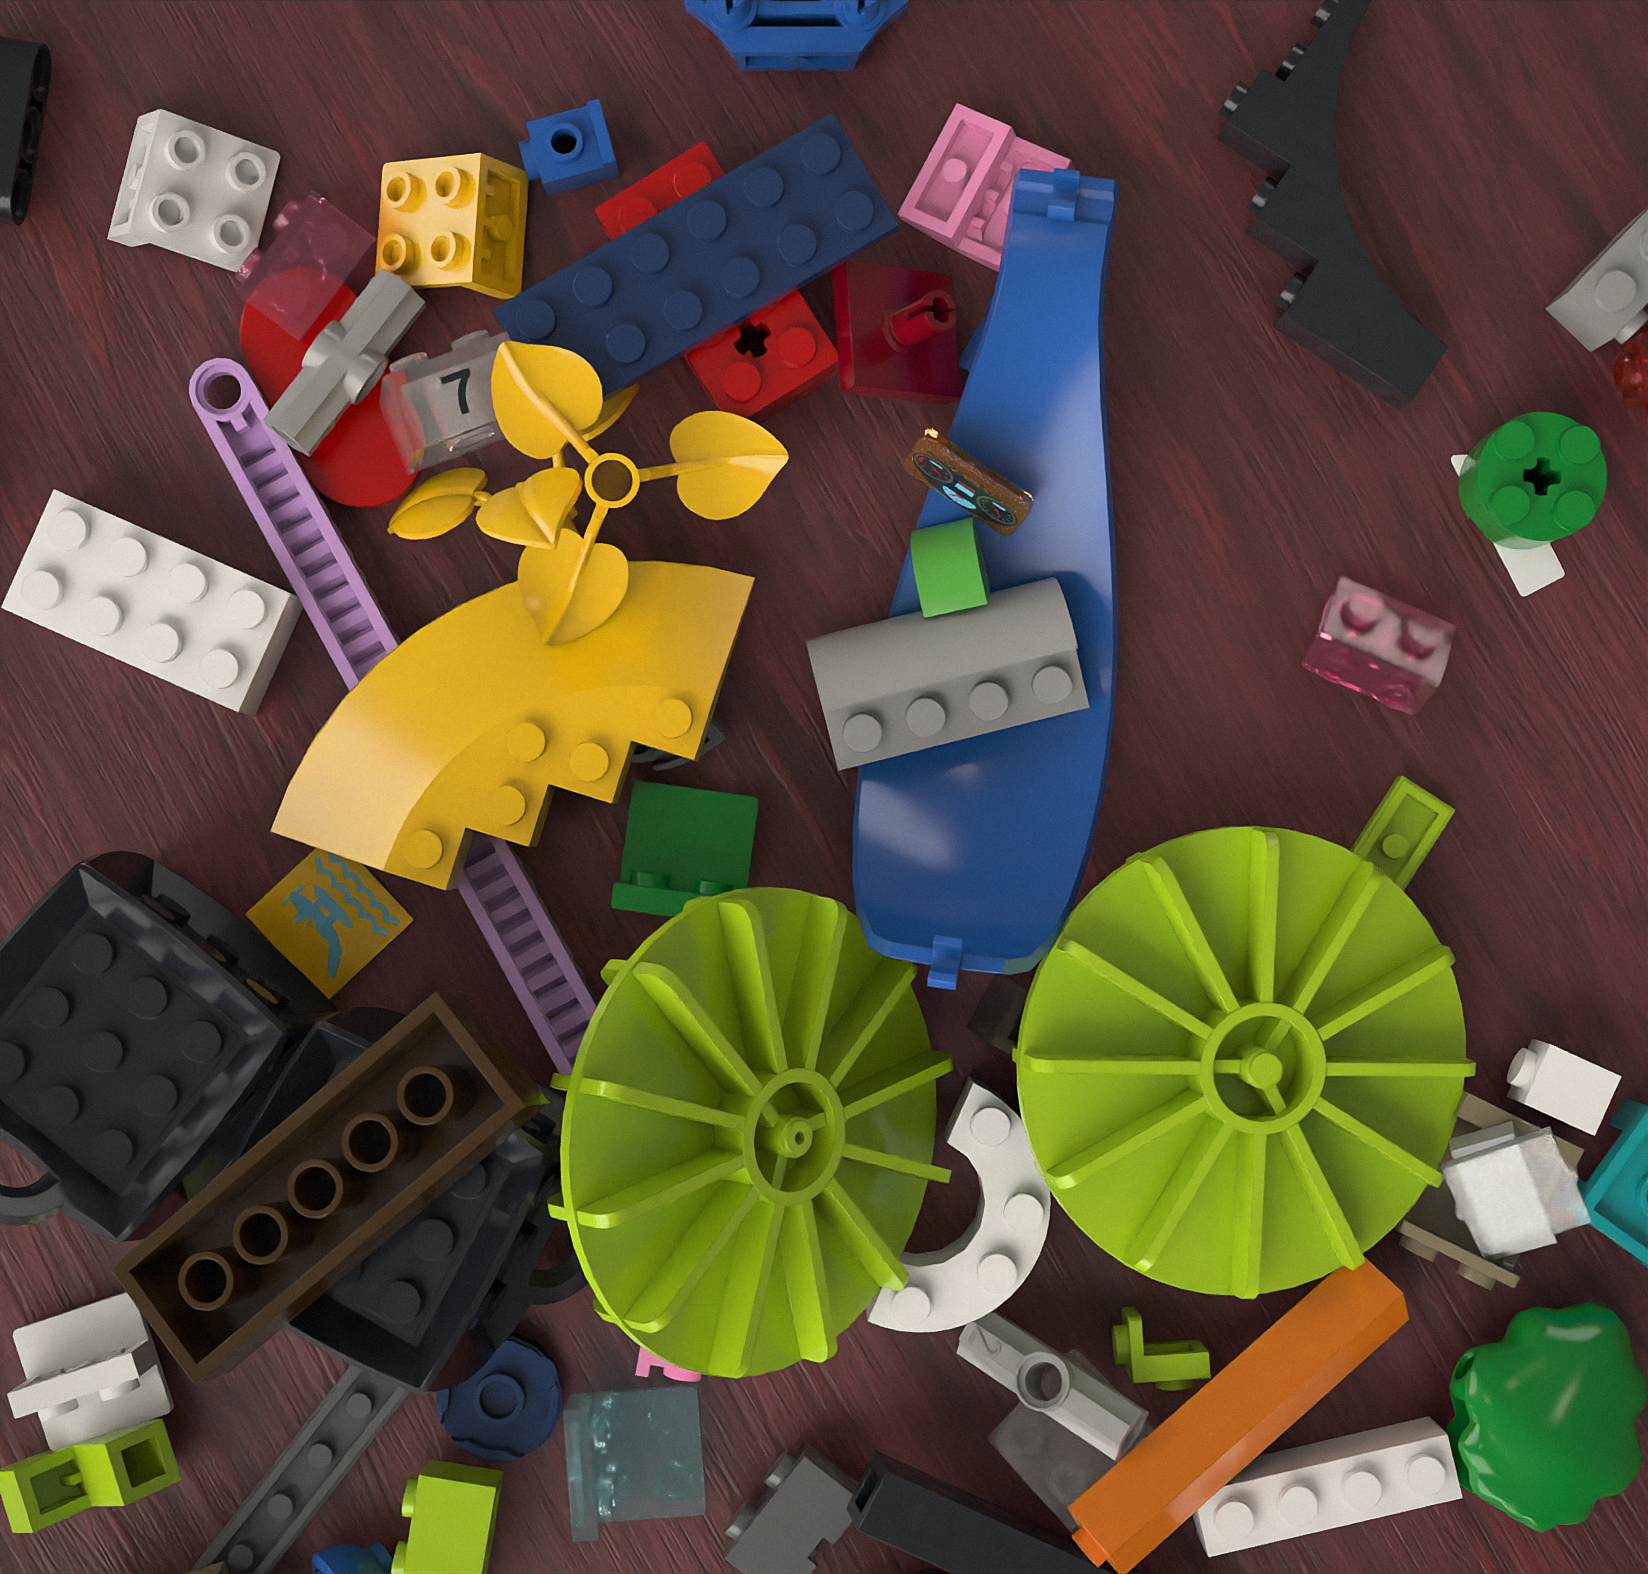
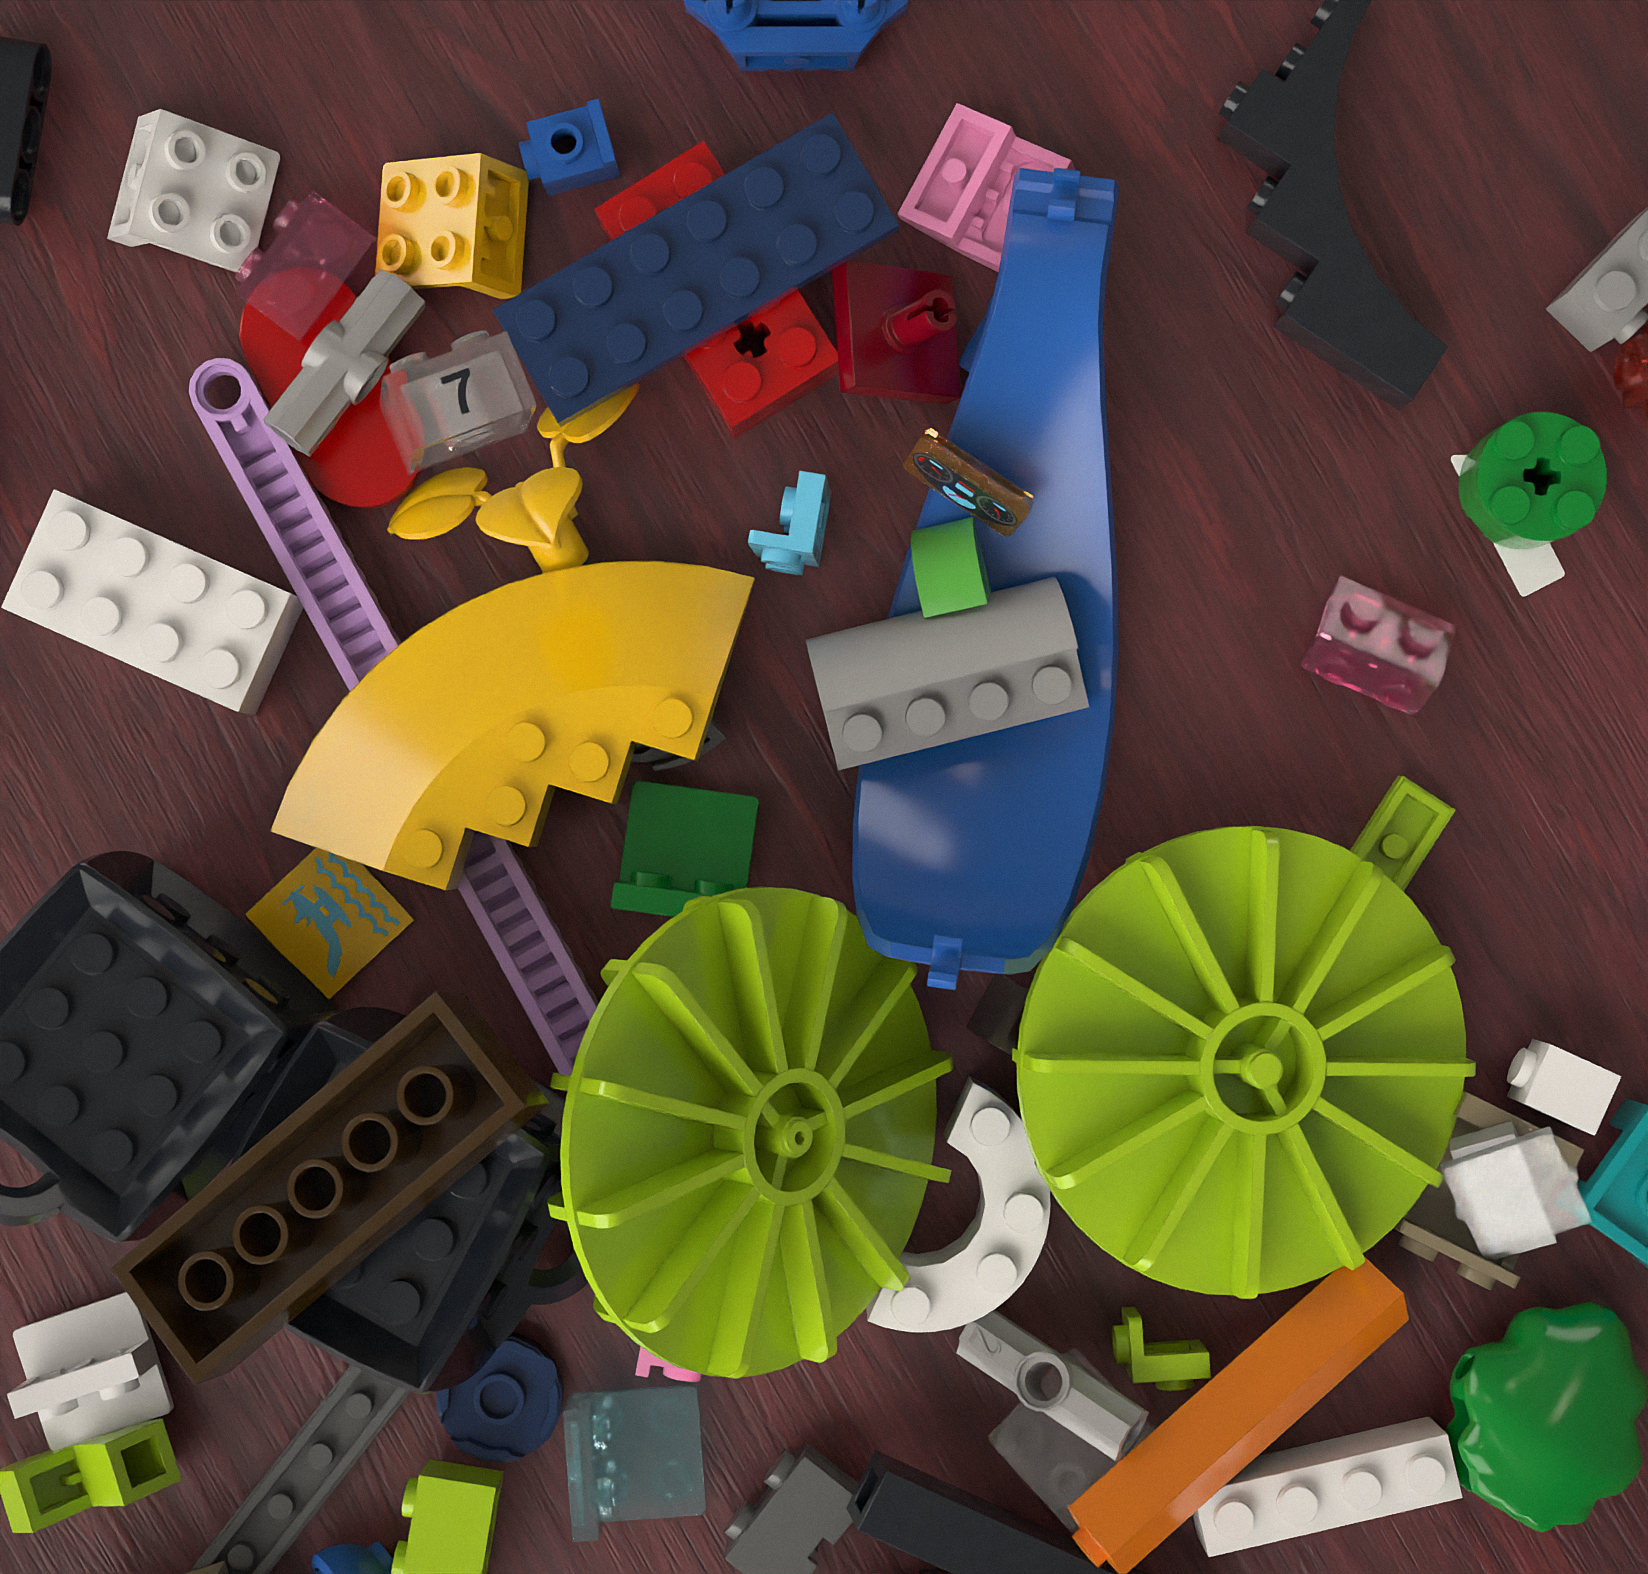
(551, 394): yellow plant -> none
(804, 519): none -> medium azure bracket

